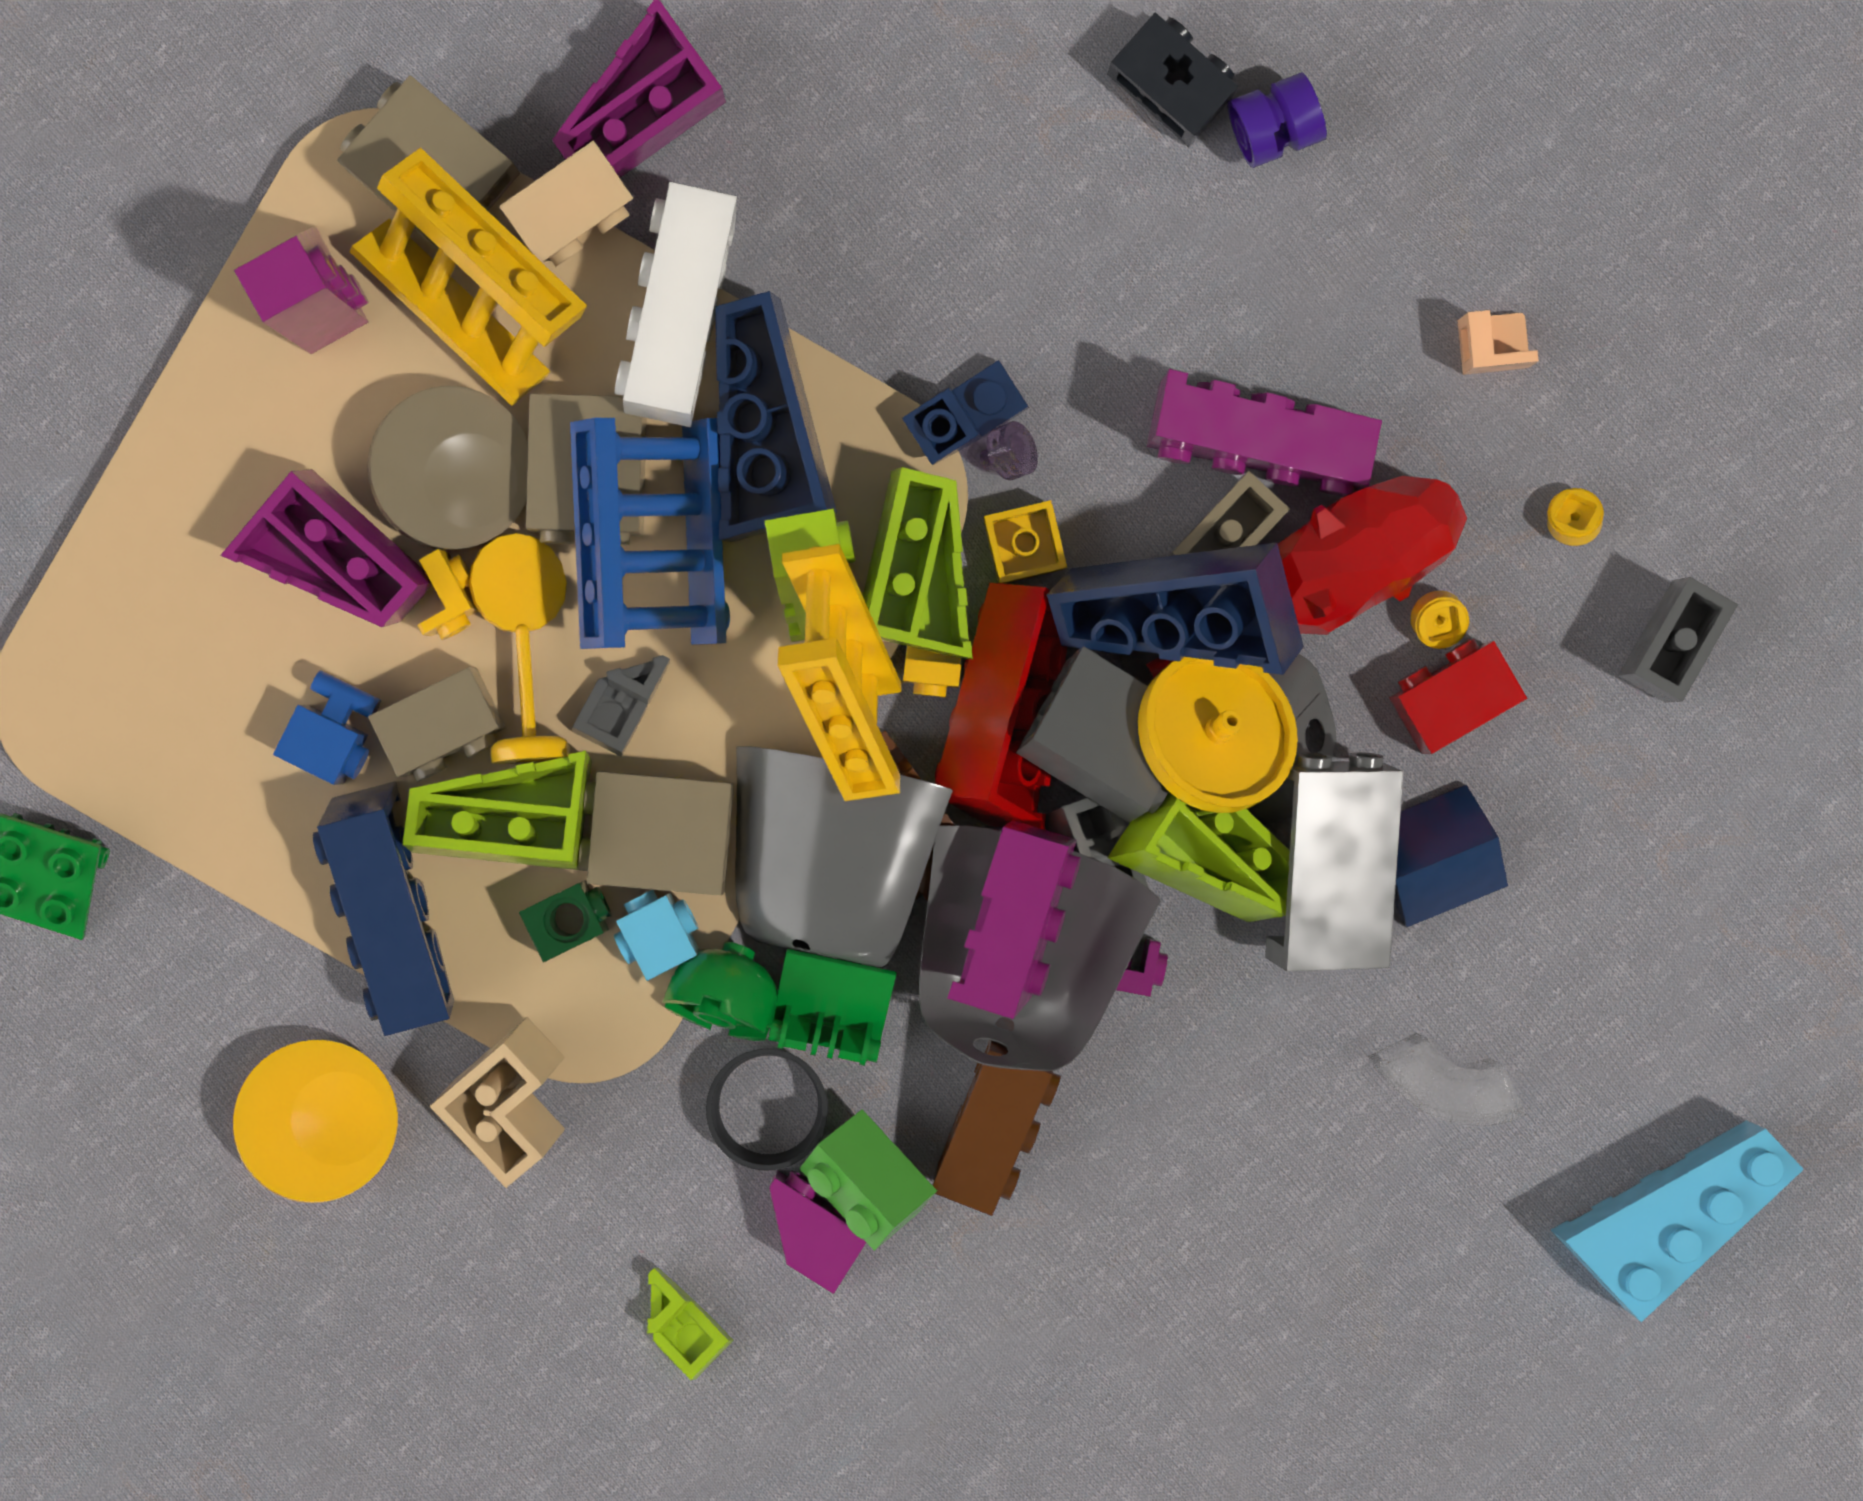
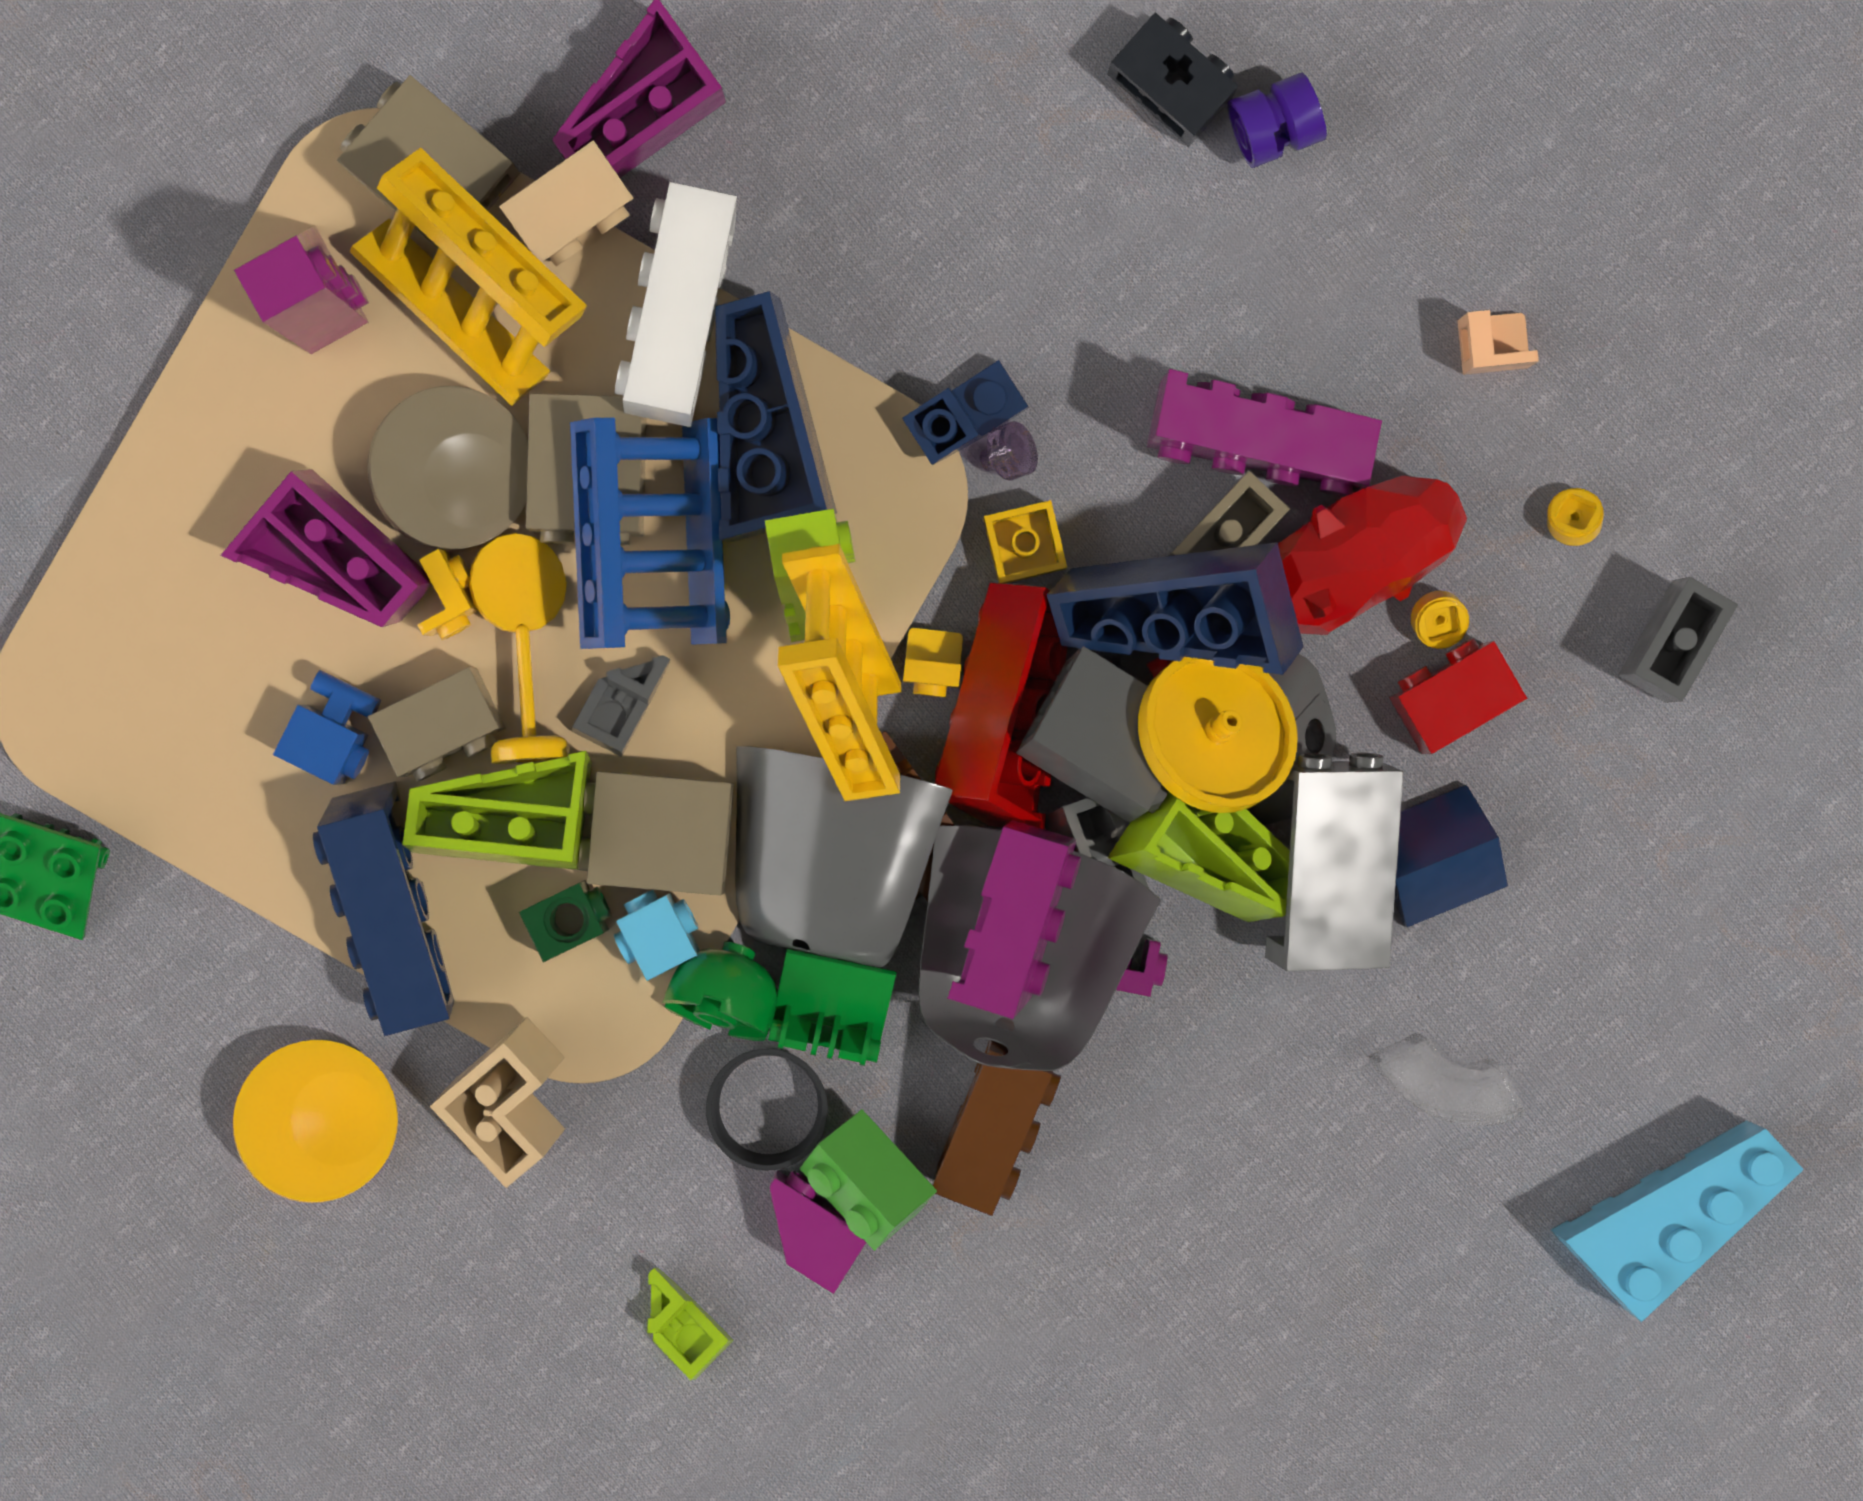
(917, 566): lime wedge -> none

